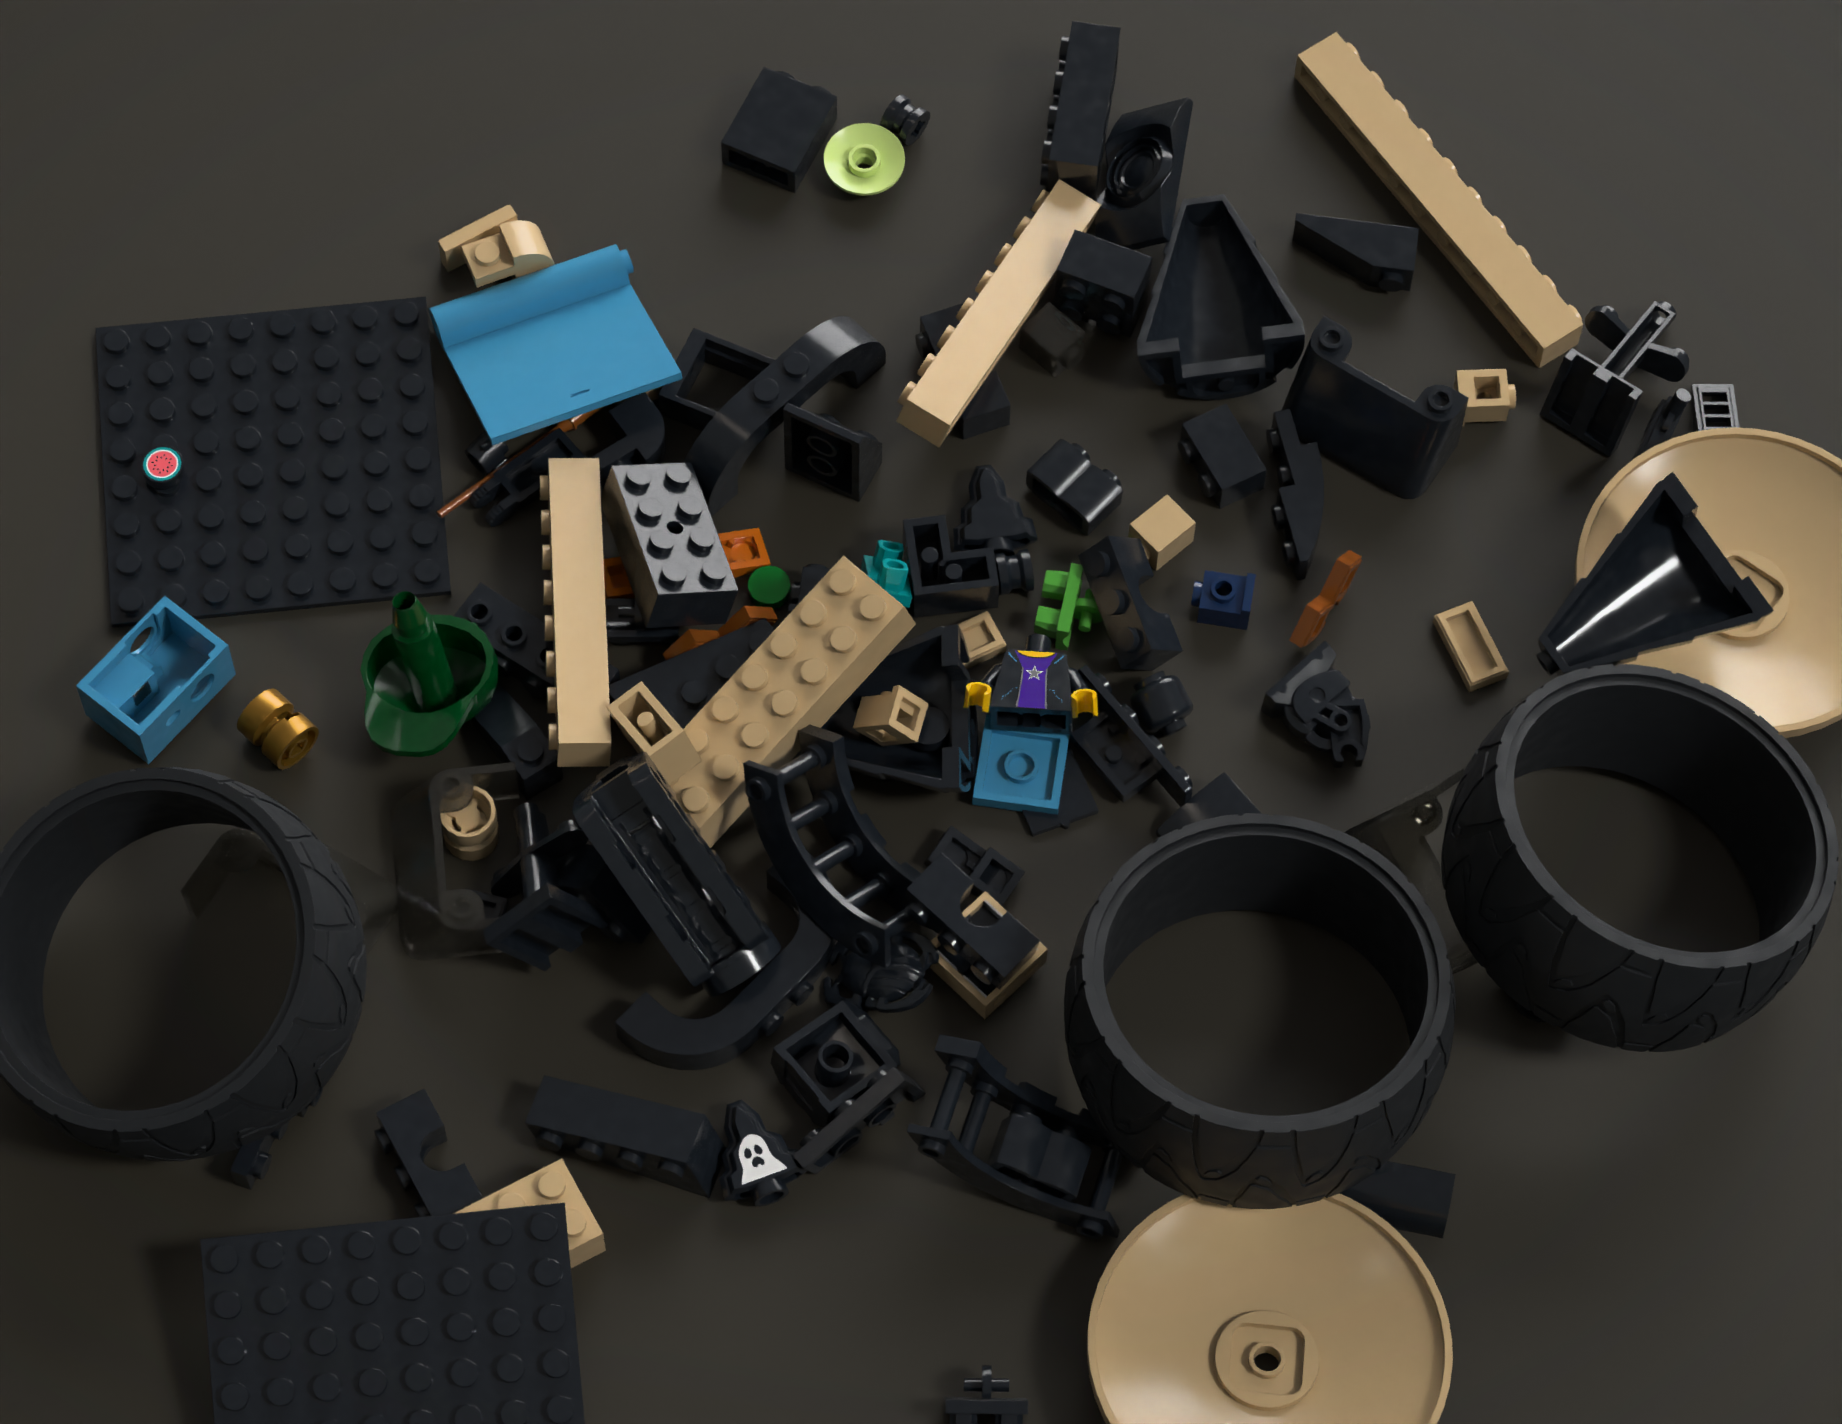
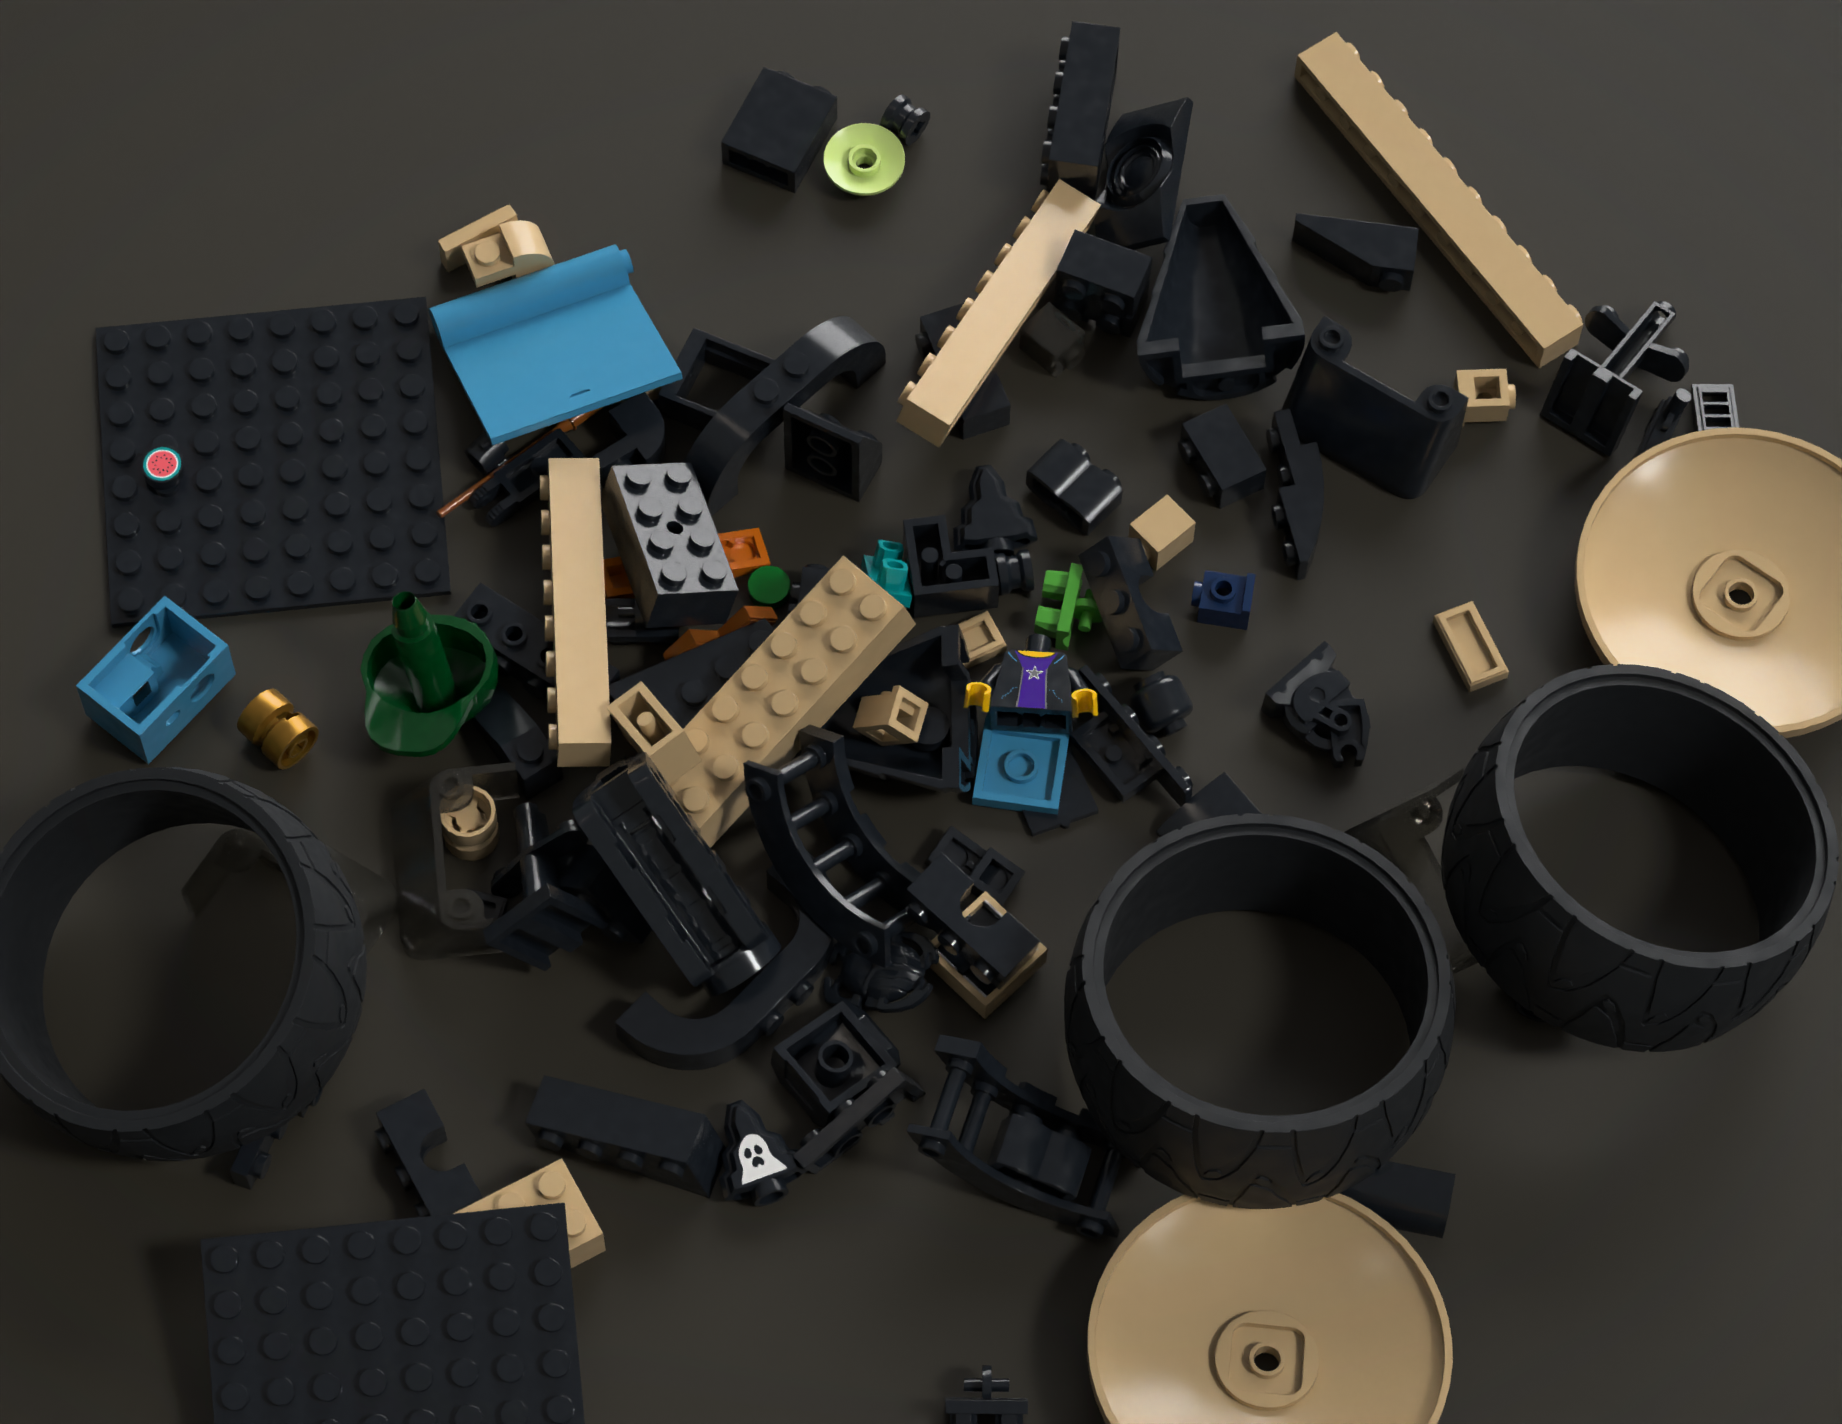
(1332, 593): dark orange tile -> none
(1650, 590): black cone -> none

